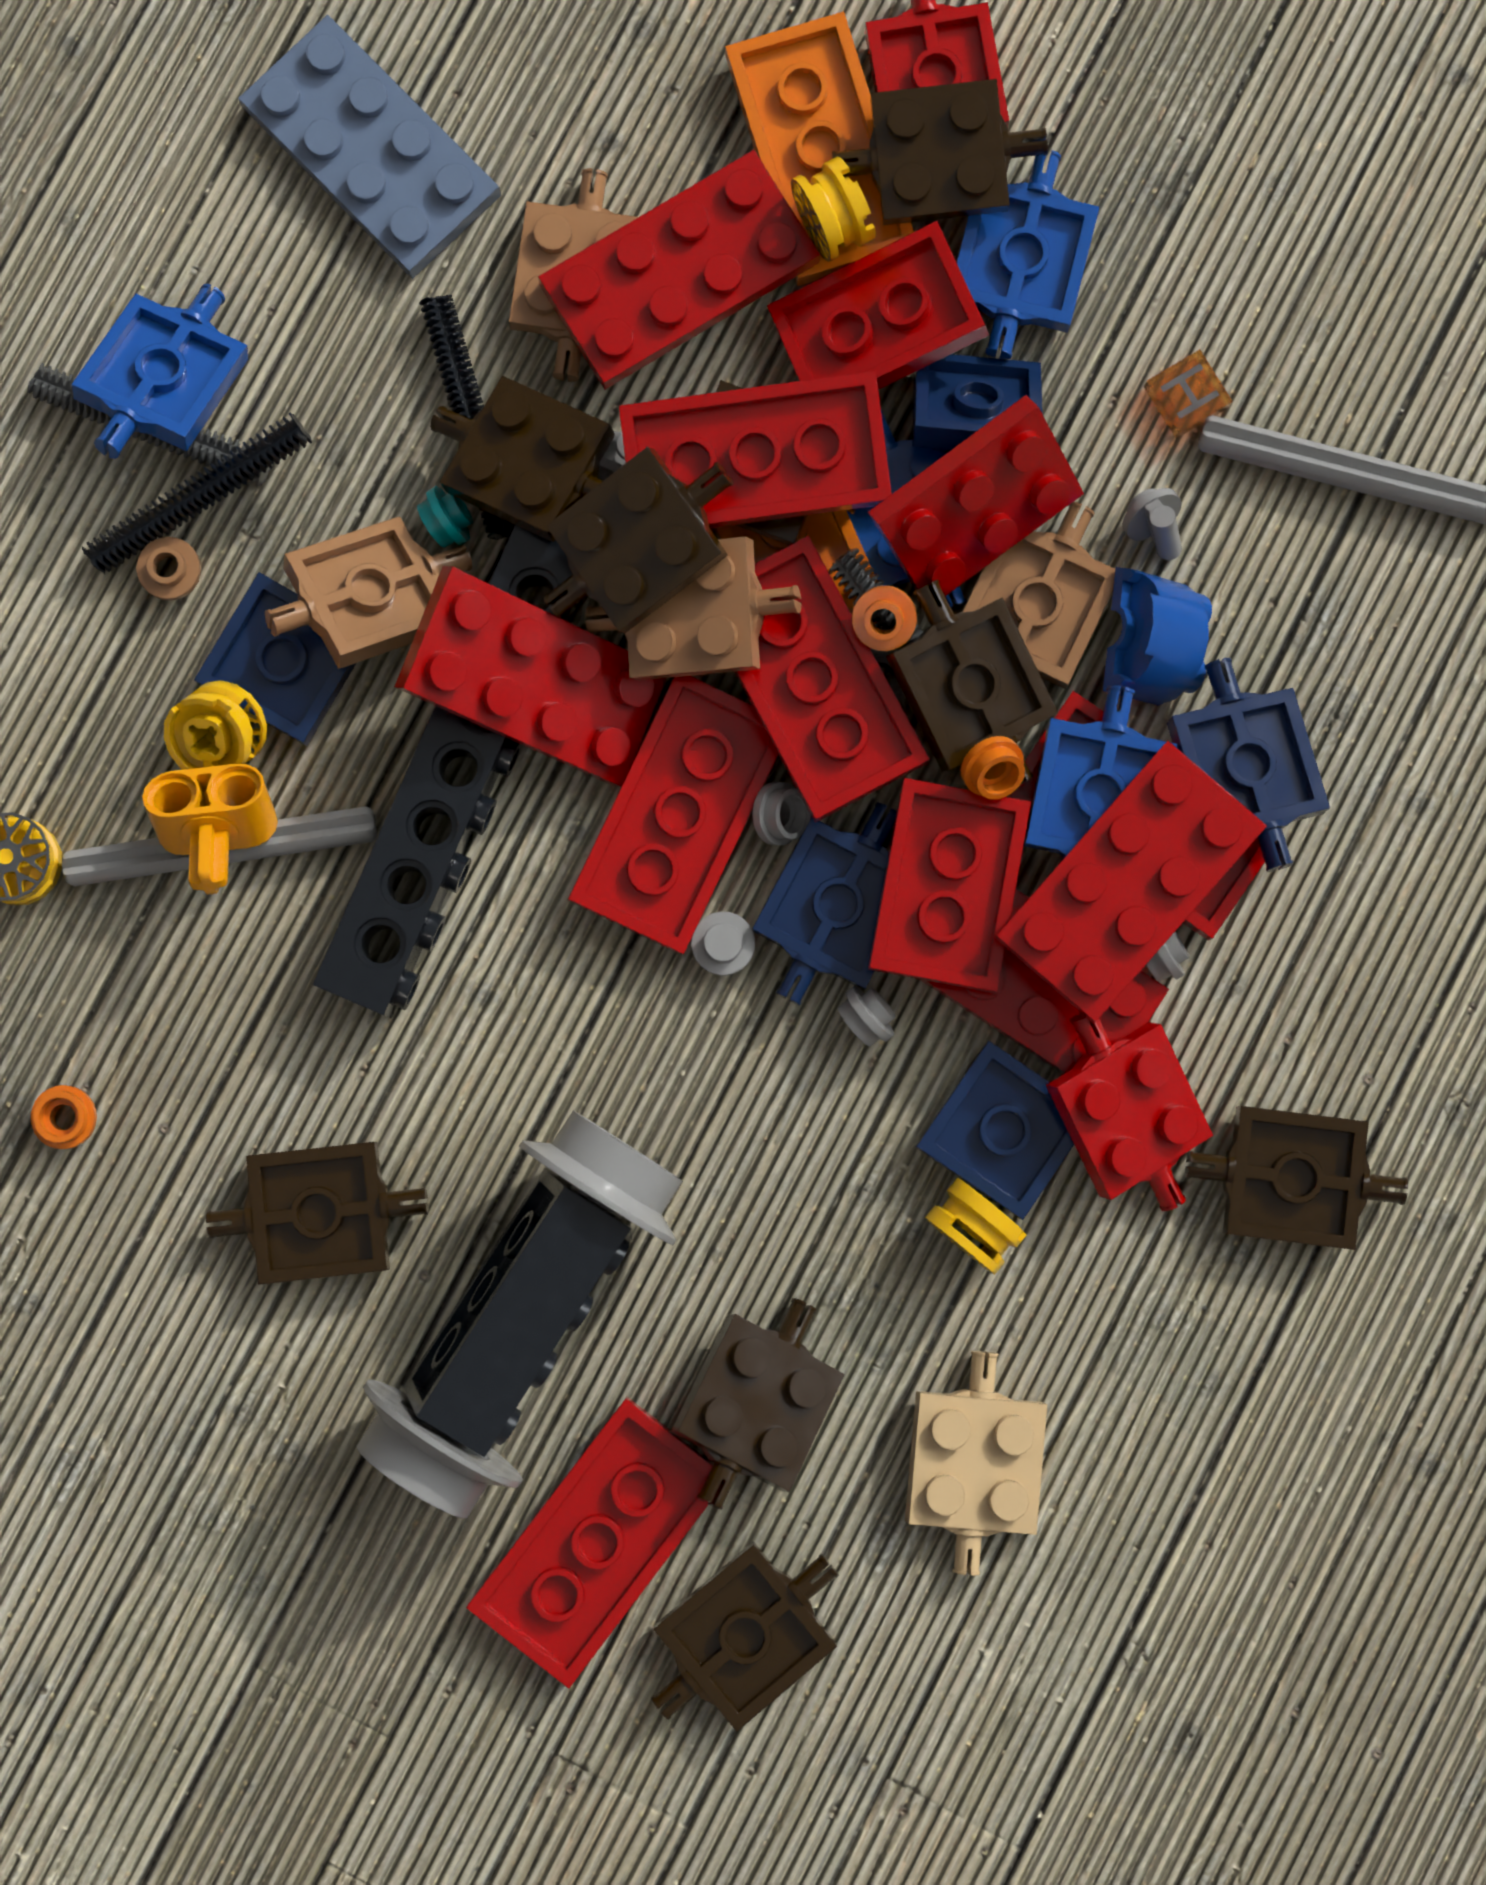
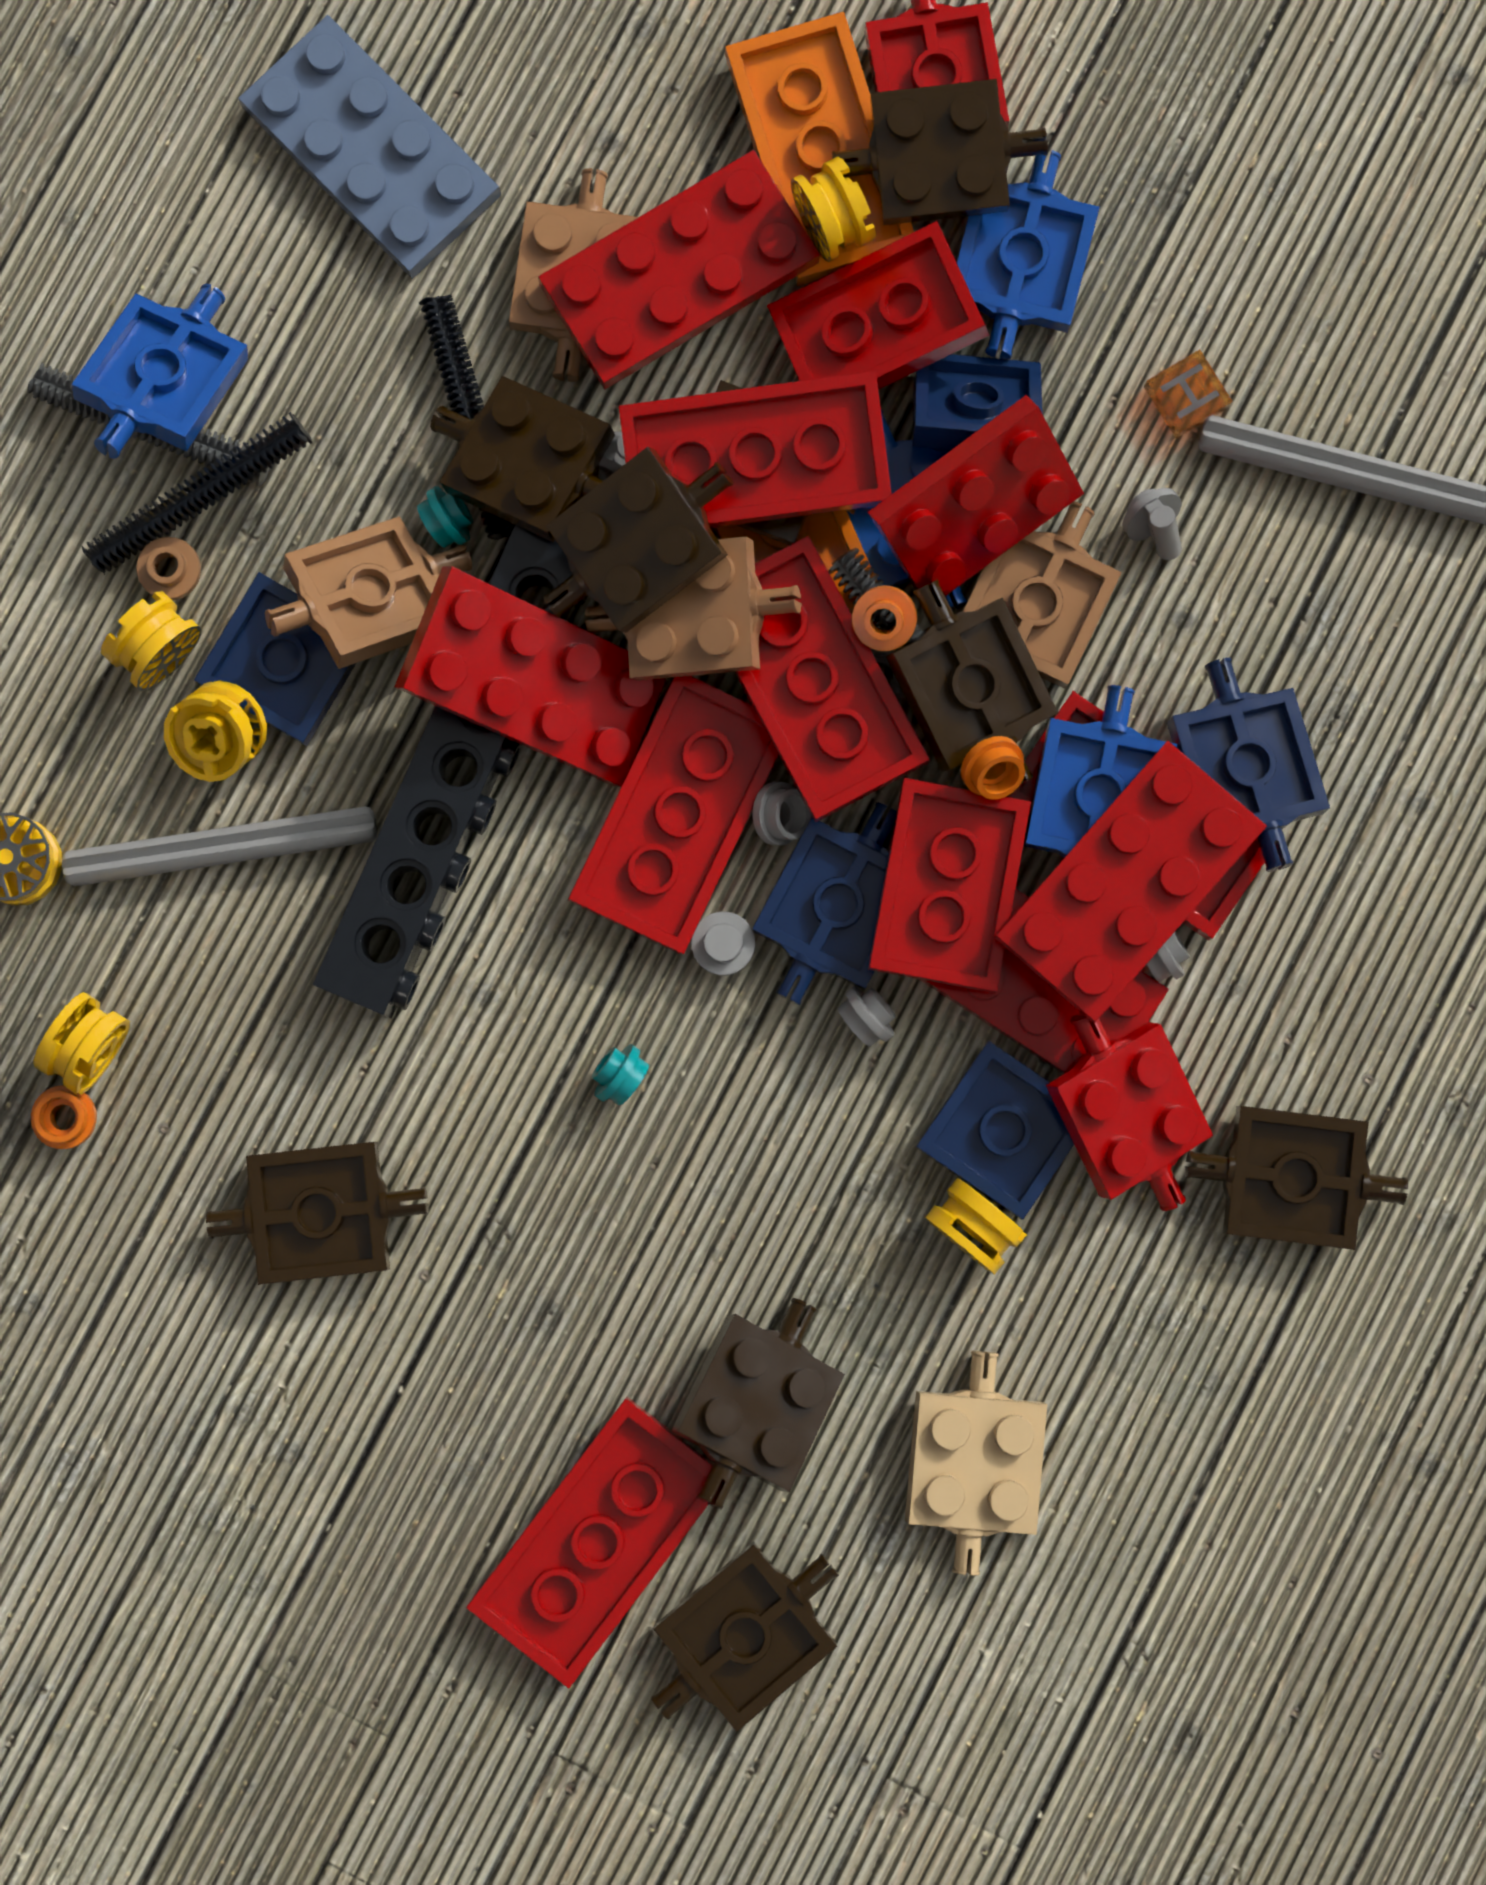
(81, 1043): none -> yellow wheel
(151, 641): none -> yellow wheel
(207, 815): light orange beam -> none
(513, 1316): black brick -> none
(619, 1074): none -> teal plate
(1159, 639): blue cylinder -> none

